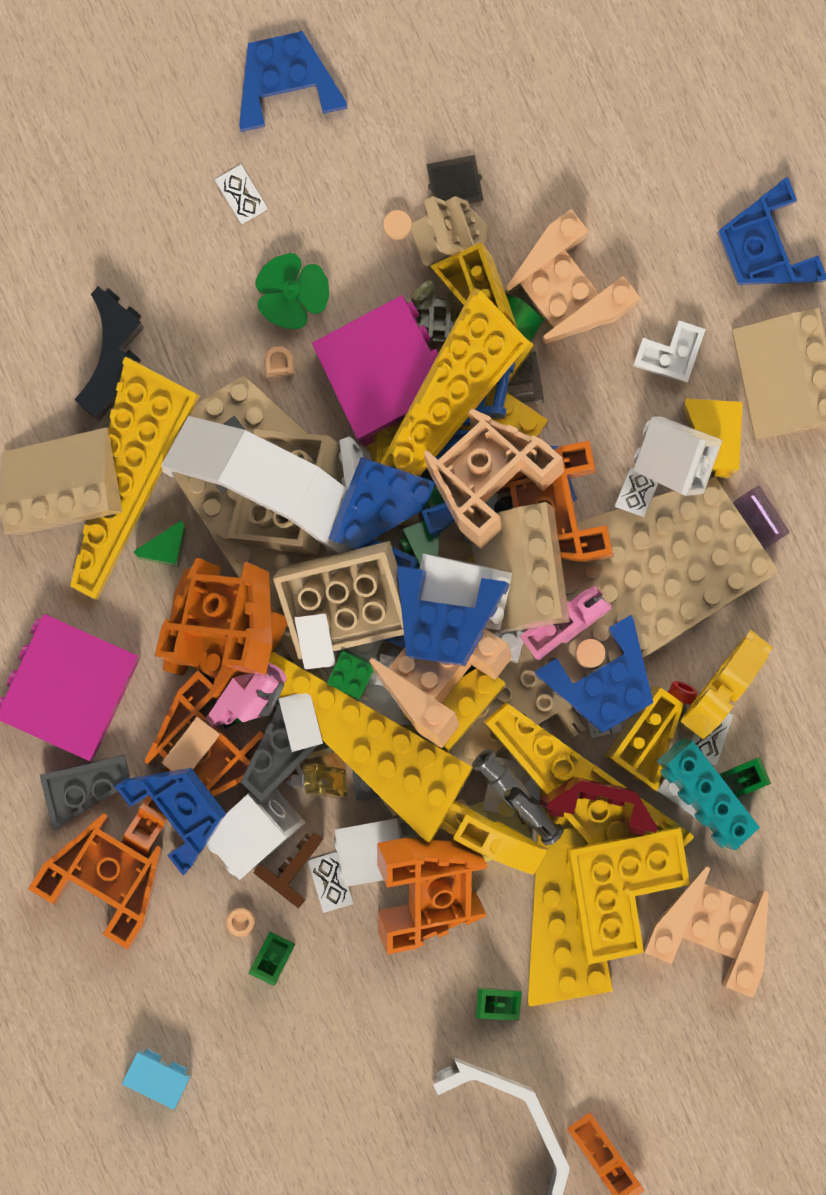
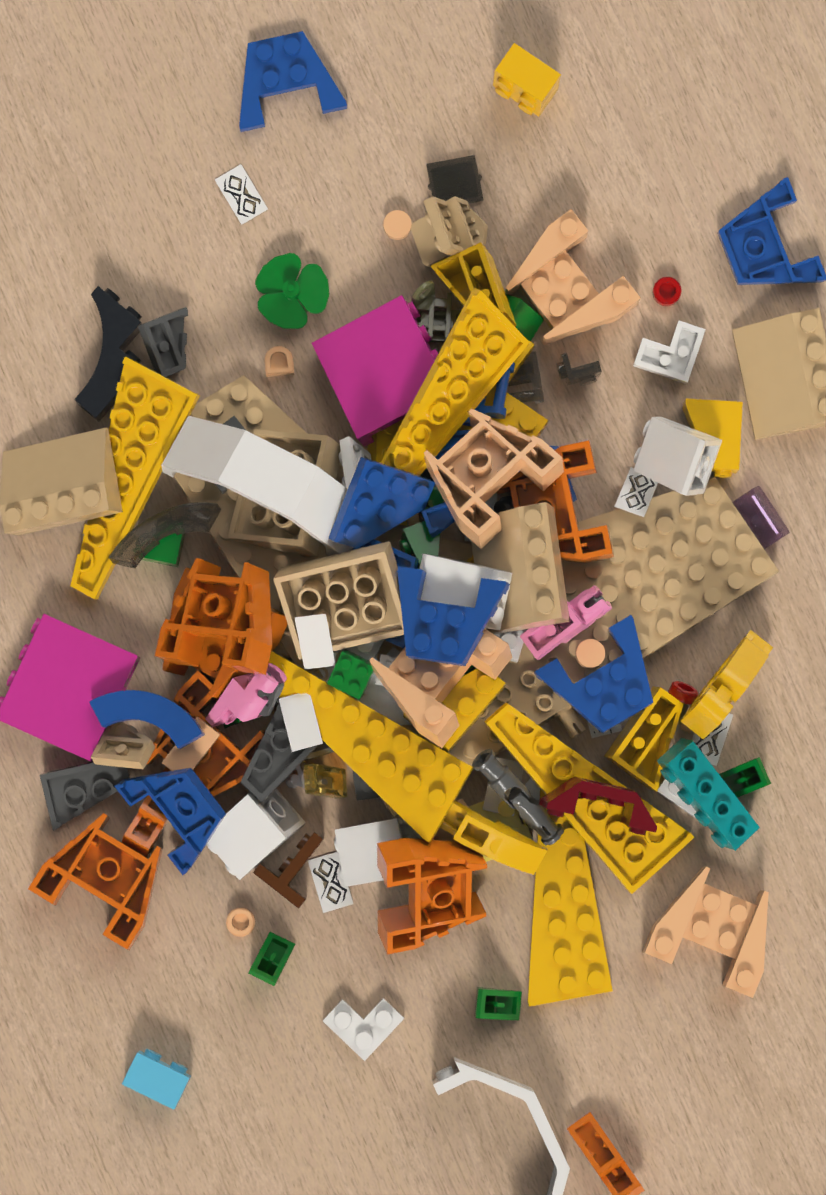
(123, 747): none -> tan wing
(150, 708): none -> blue tile
(166, 342): none -> dark grey wing
(177, 520): none -> clear smoke tile
(363, 1034): none -> white plate
(526, 80): none -> yellow brick
(584, 374): none -> clear smoke bracket
(609, 878): yellow plate -> none
(667, 291): none -> red tile

